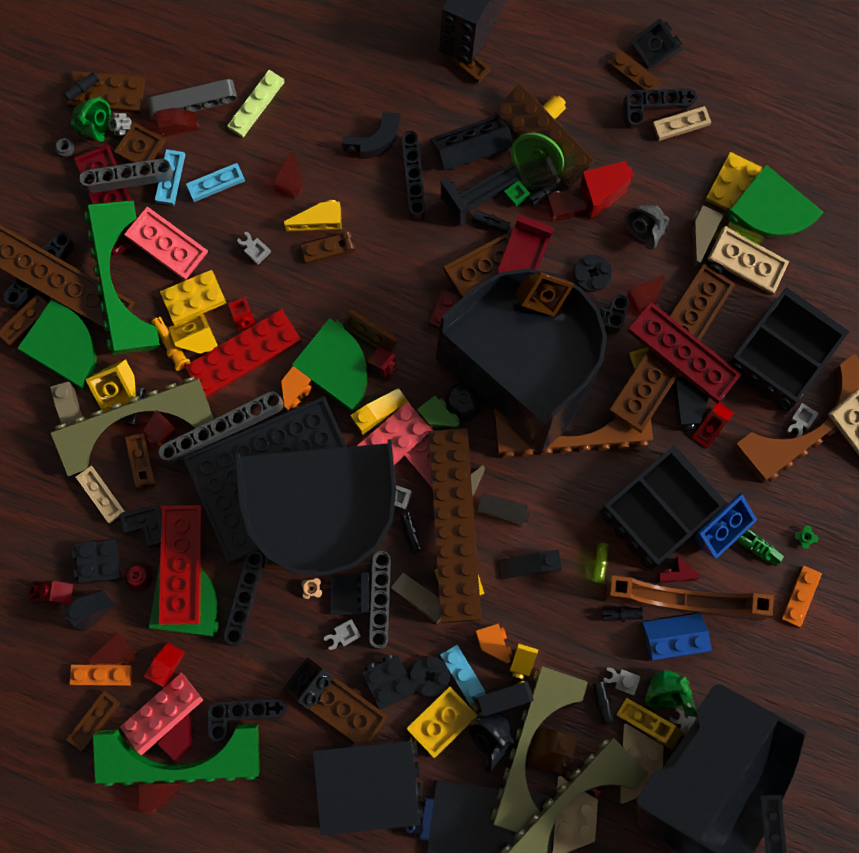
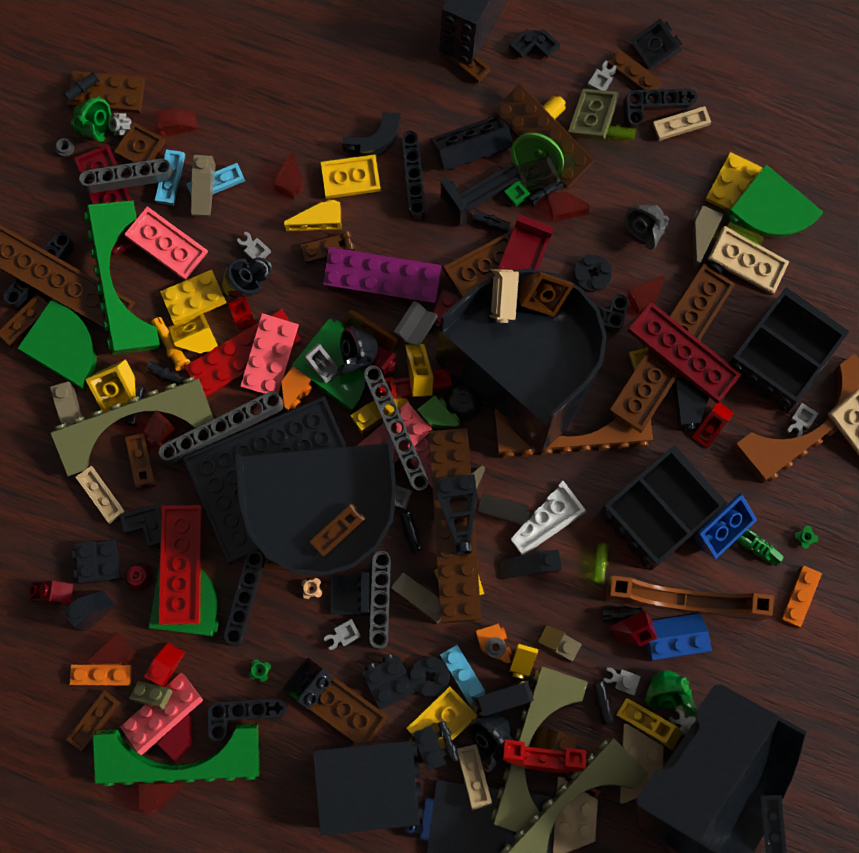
(150, 695): none -> olive plate
(164, 374): none -> black pin
(194, 98): dark grey beam -> none
(202, 185): none -> dark tan slope
(244, 278): none -> black head
(255, 103): yellowish green plate -> none
(256, 665): none -> green plate
(269, 354): none -> coral plate
(321, 363): none -> light grey slope
(337, 530): none -> reddish brown plate
(350, 176): none -> yellow plate
(356, 350): none -> black head
(382, 274): none -> magenta brick
(389, 421): none -> dark grey beam
(401, 387): none -> red slope
(415, 324): none -> light grey panel
(419, 370): none -> yellow slope
(430, 749): none -> black plate
(455, 488): none -> black plate
(474, 777): none -> tan plate
(495, 654): none -> dark grey plate
(504, 295): none -> tan window
(534, 38): none -> black plate
(544, 759): none -> red slope
(555, 514): none -> white wing
(559, 643): none -> dark tan slope
(593, 114): none -> olive plate
(602, 79): none -> light grey plate
(605, 186): red slope -> none
(621, 132): none -> clear neon green pin
(635, 630): none -> dark red slope
(682, 574): dark red slope -> none

